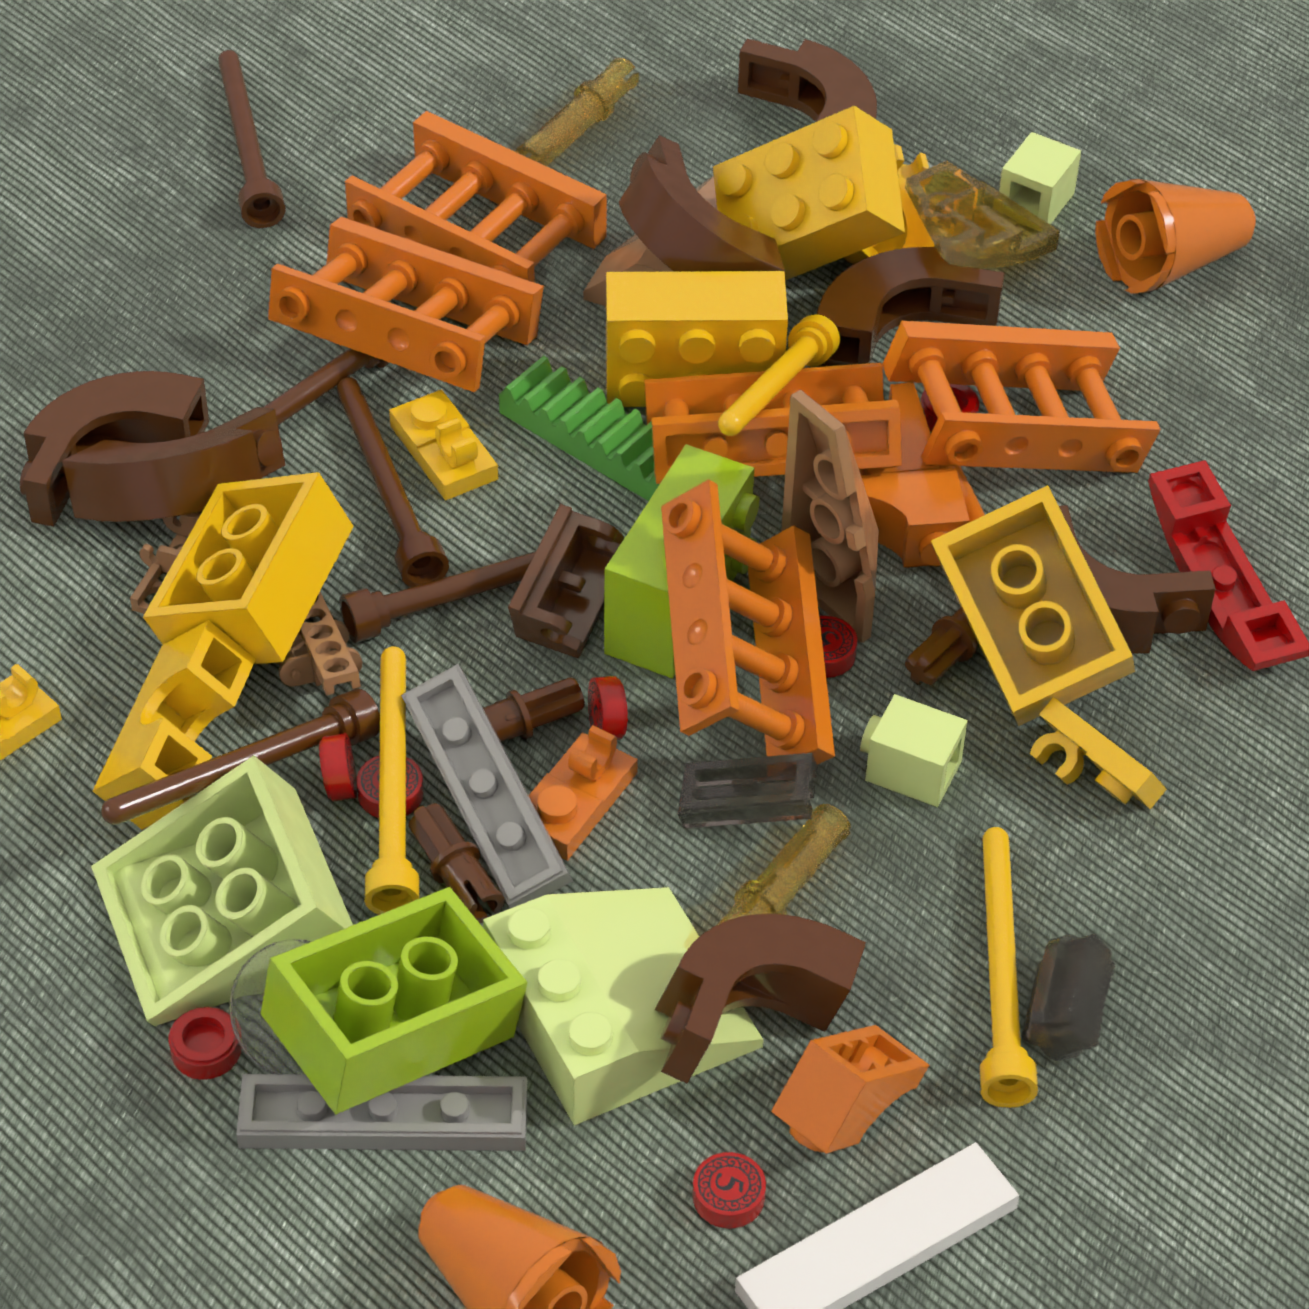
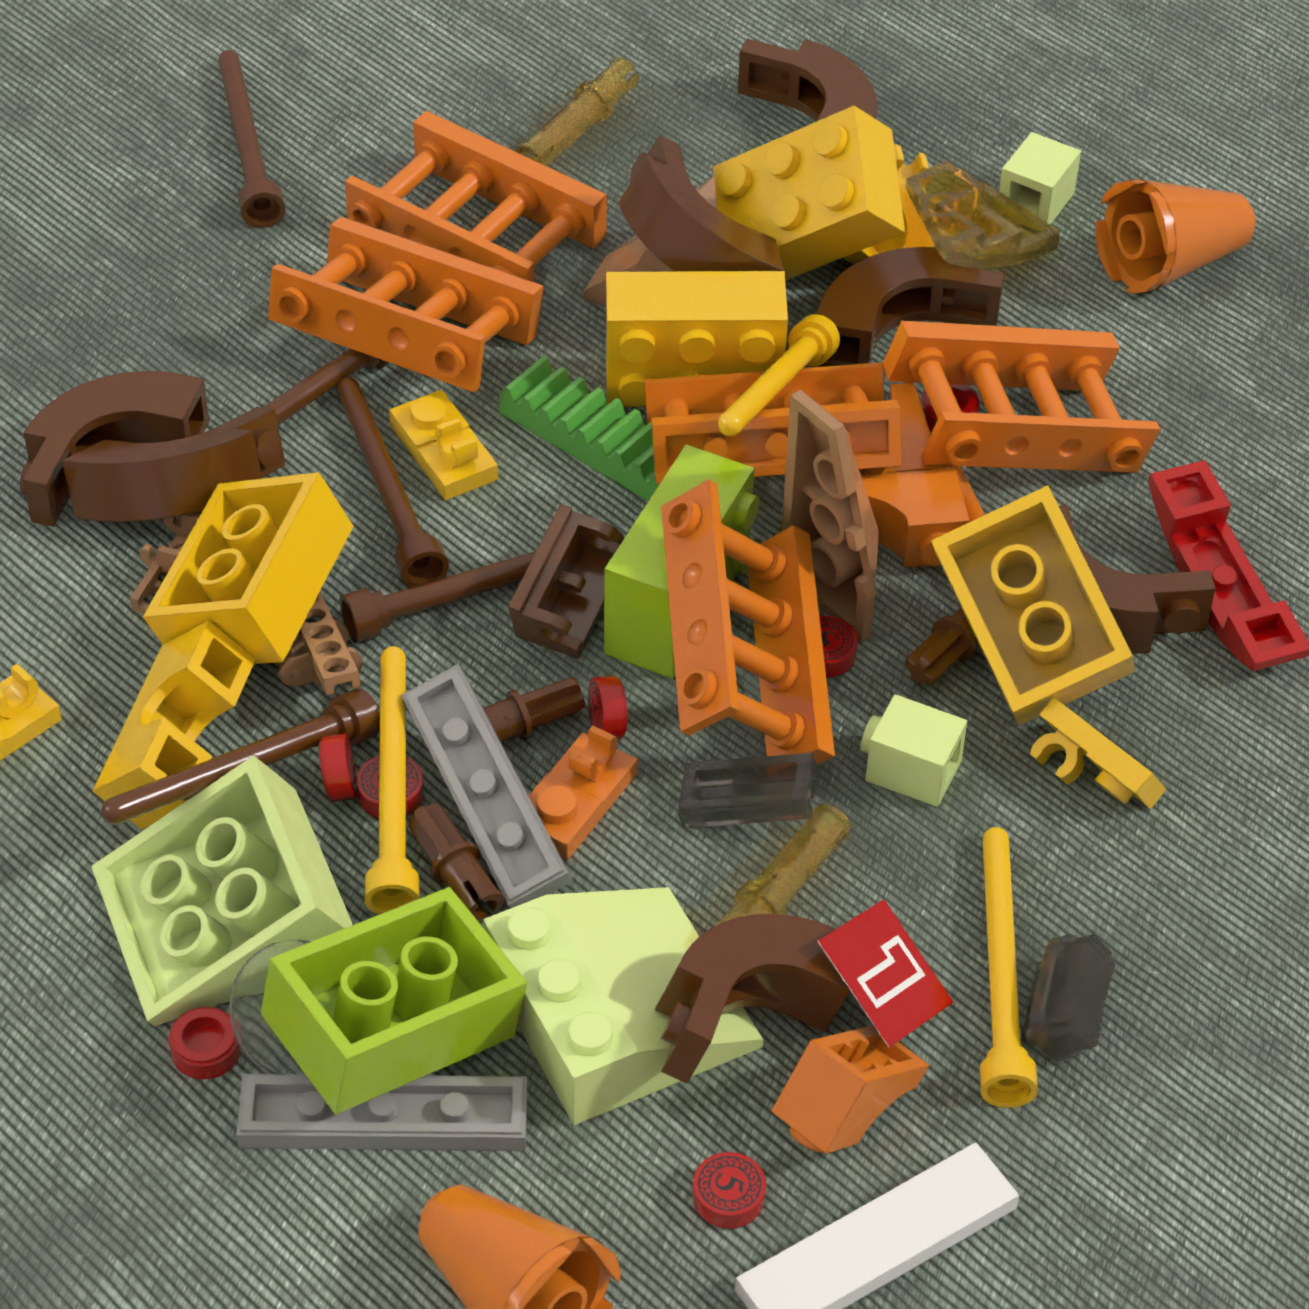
(885, 972): none -> red sticker

